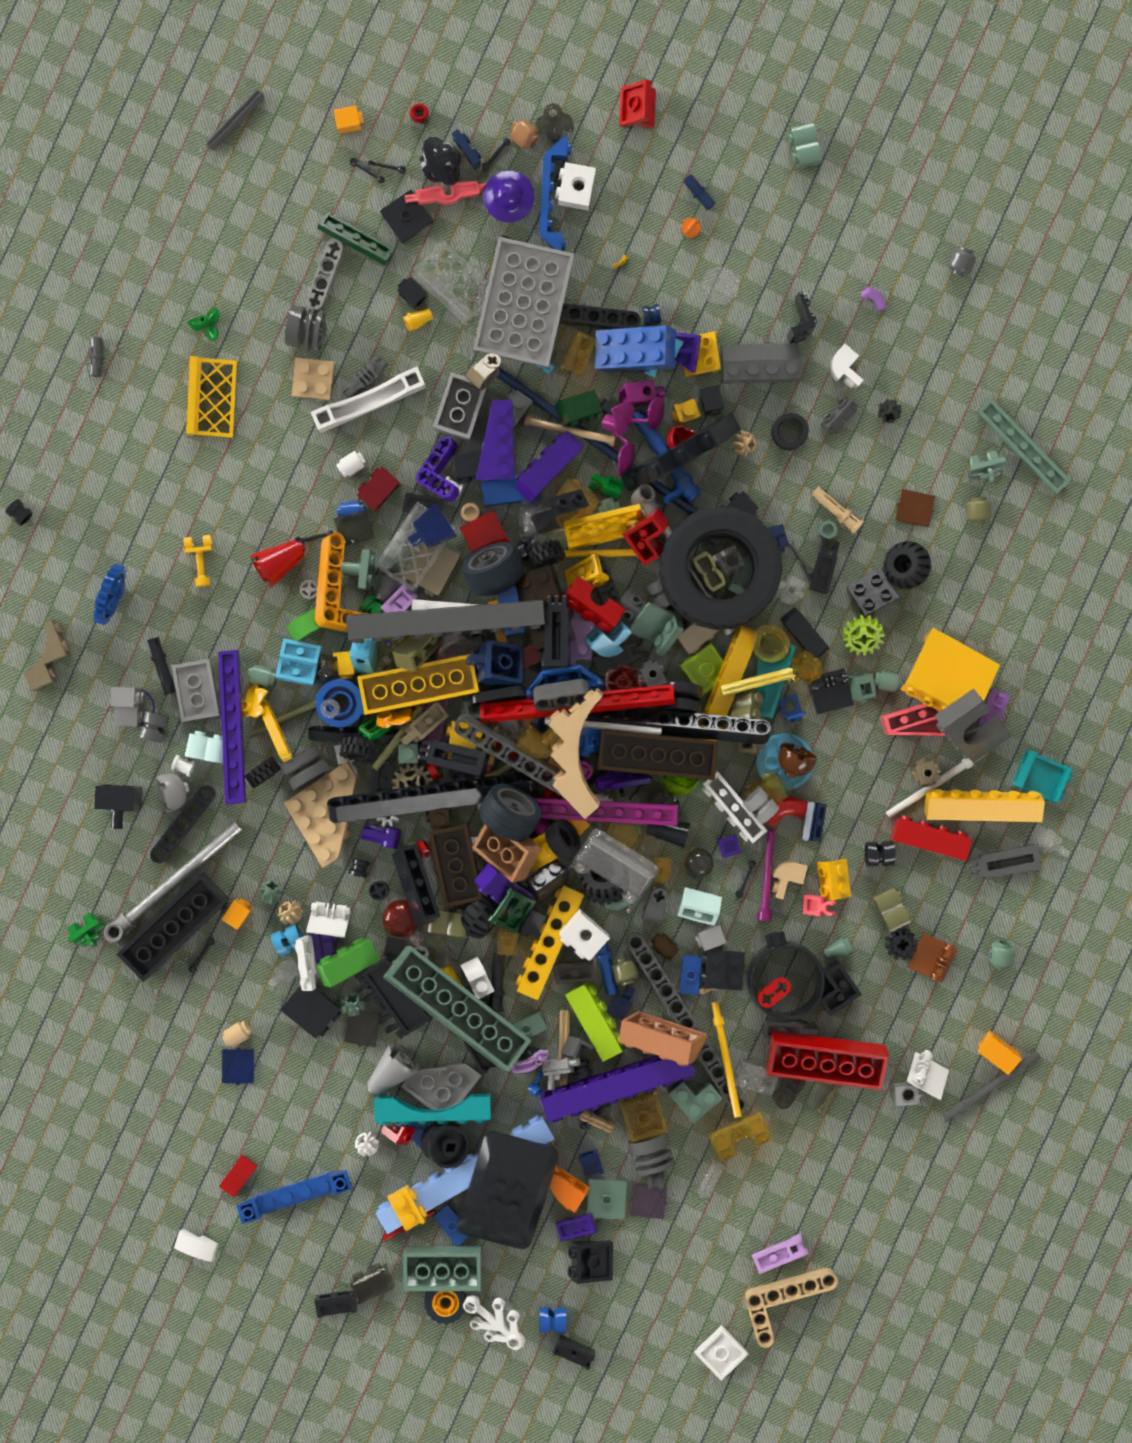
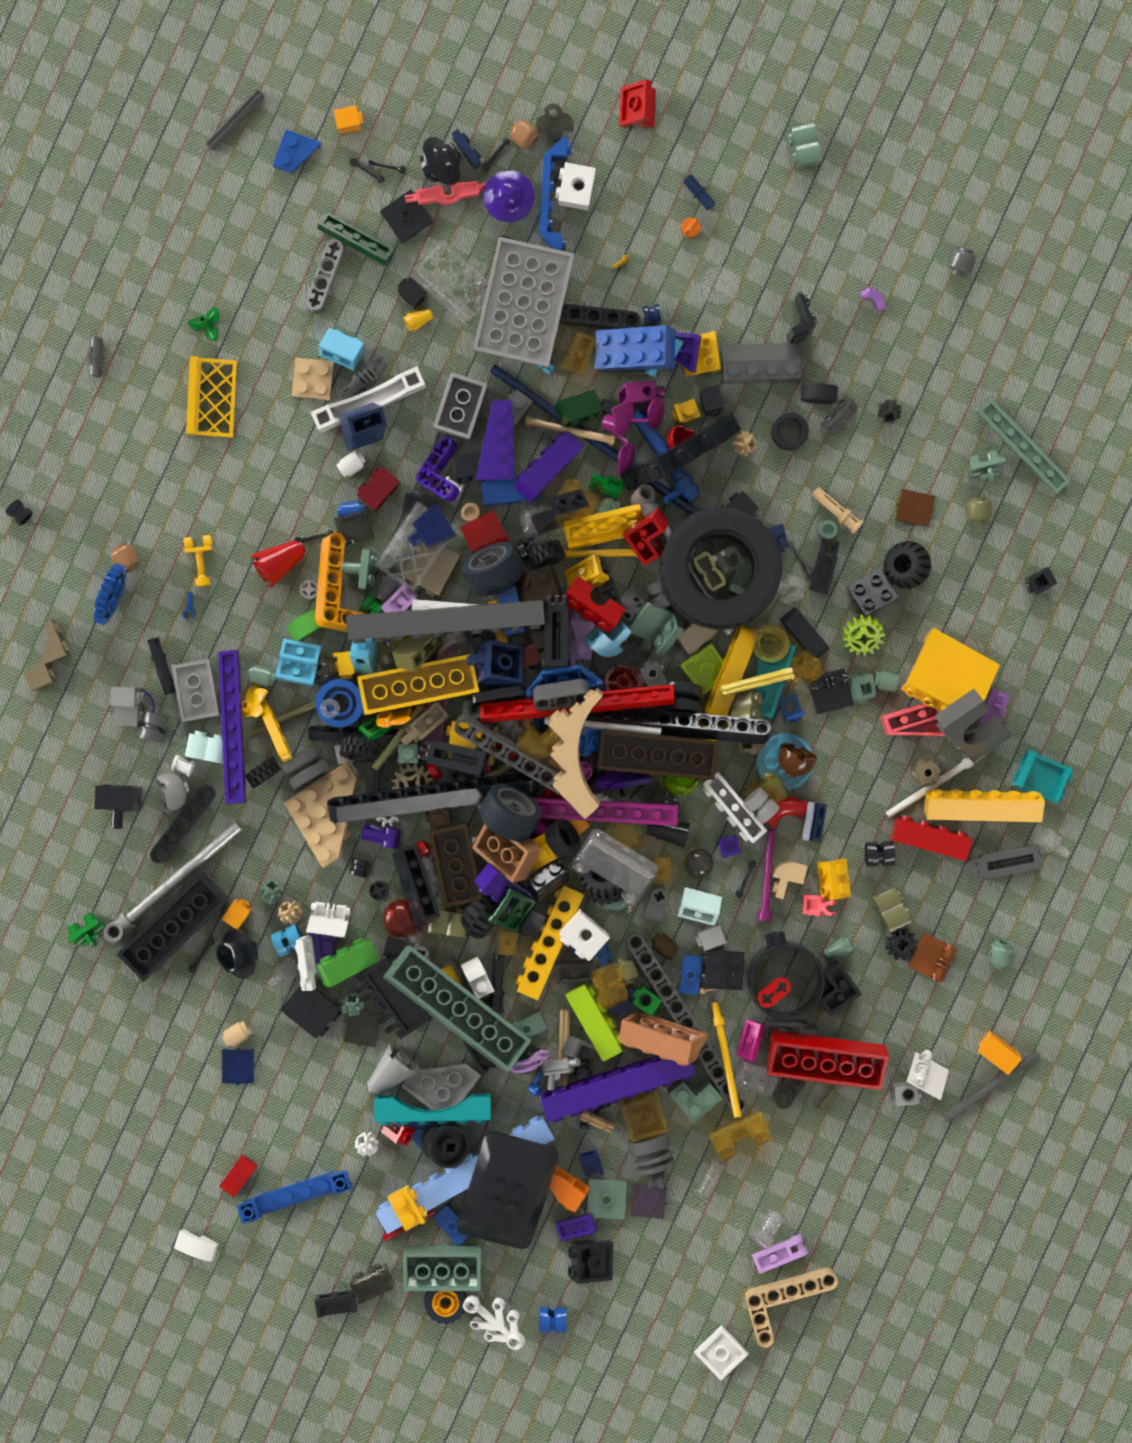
(125, 556): none -> medium nougat head
(189, 607): none -> blue hand
(238, 954): none -> black helmet
(294, 151): none -> blue wing
(310, 328): dark grey wheel -> none
(341, 348): none -> medium azure brick
(363, 425): none -> dark blue slope
(419, 107): red plate -> none
(484, 371): dark tan piece -> none
(574, 1351): black hinge -> none
(609, 985): none -> clear yellow brick
(649, 1008): none -> green brick
(750, 1040): none -> dark pink plate
(765, 1232): none -> clear piece
(819, 393): none -> black tyre
(840, 367): white brick -> none
(1046, 578): none -> black brick

